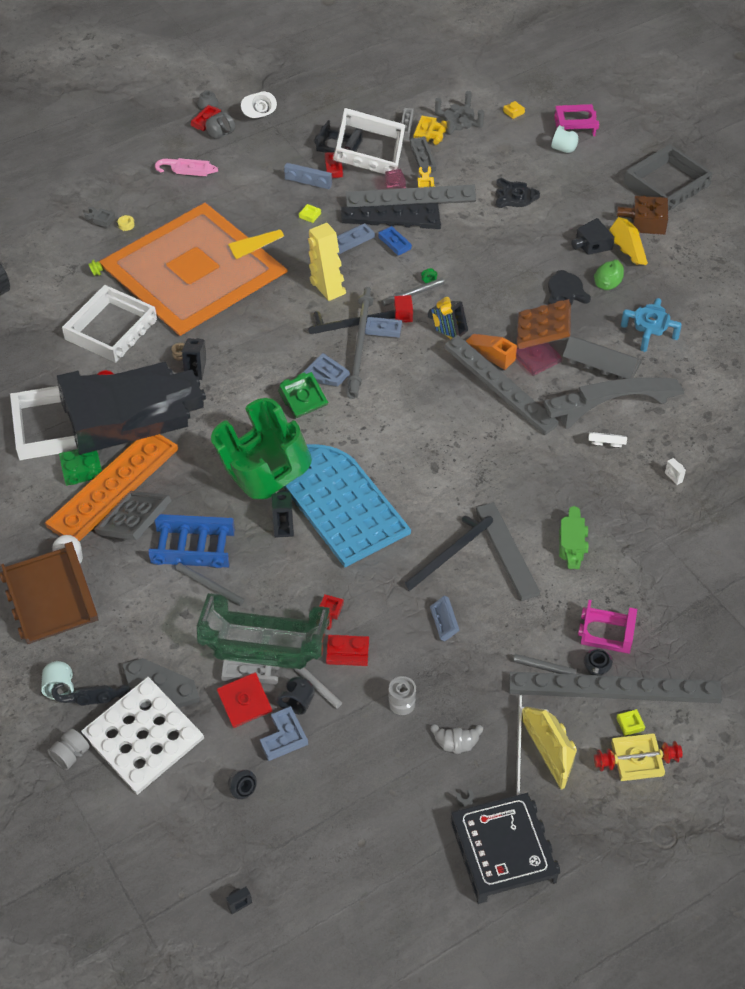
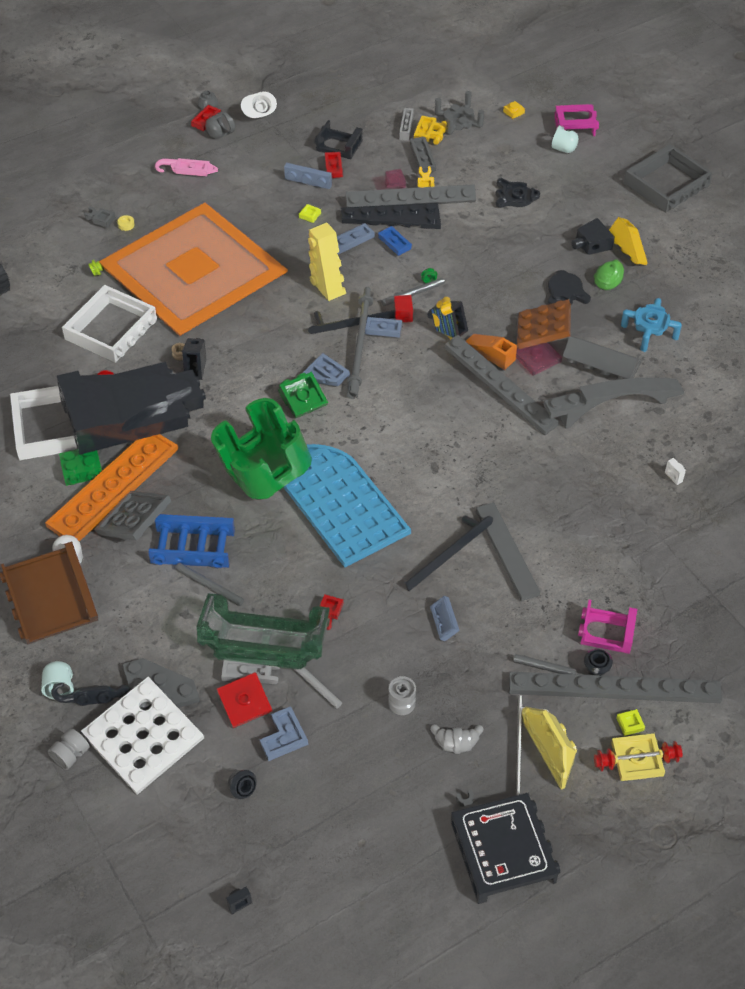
(248, 245): yellow sticker -> none
(282, 507): black torso -> none
(299, 690): black helmet -> none
(347, 650): red plate -> none
(371, 124): white window -> none
(572, 538): bright green hinge -> none
(599, 438): white plate -> none
(647, 214): reddish brown brick -> none

